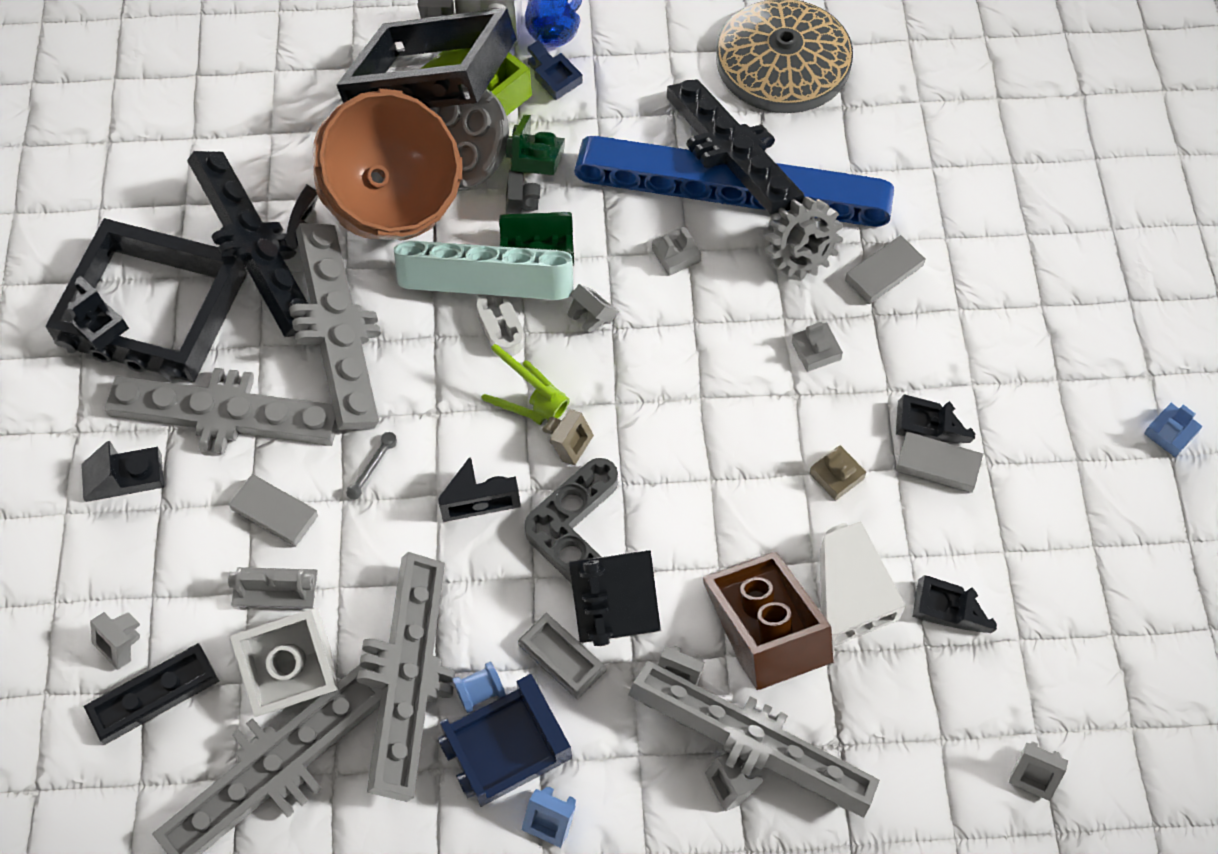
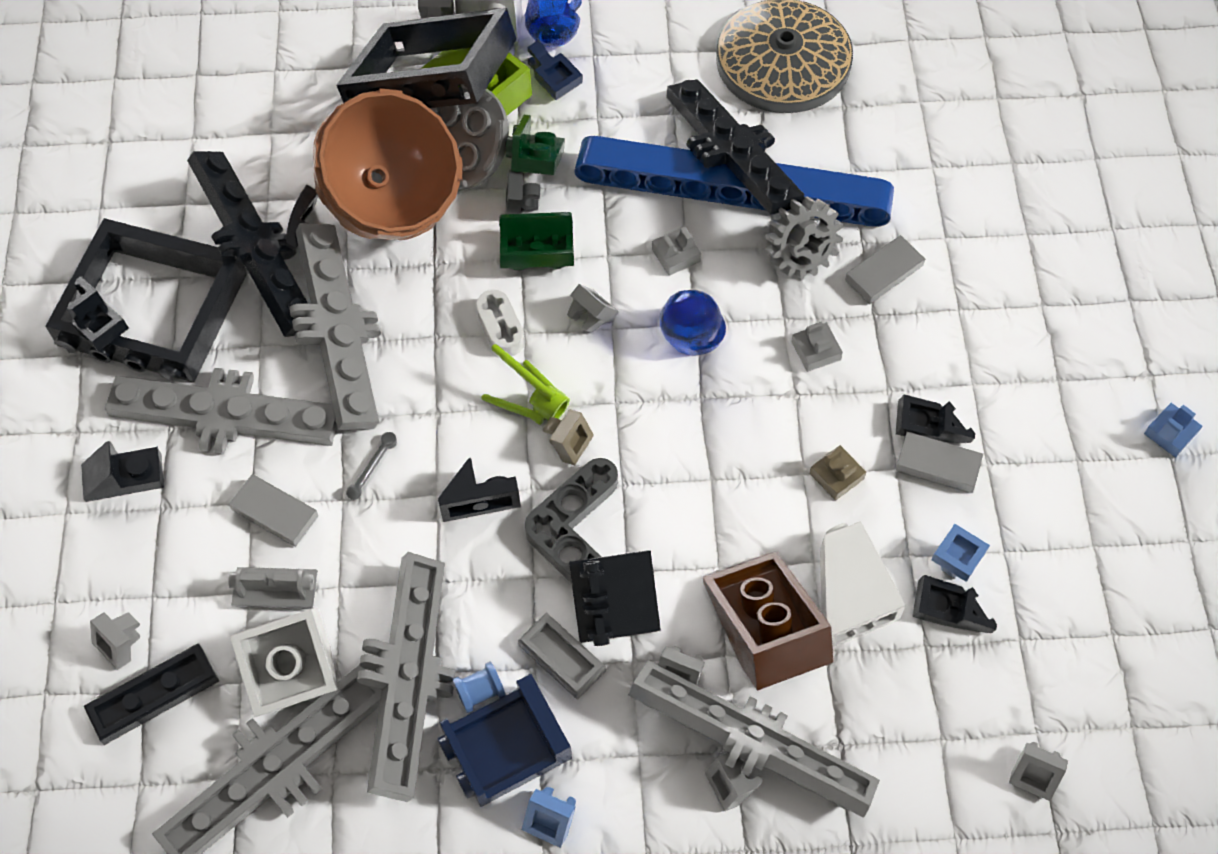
(484, 270): light aqua beam -> none
(690, 321): none -> clear blue helmet
(960, 553): none -> medium blue tile

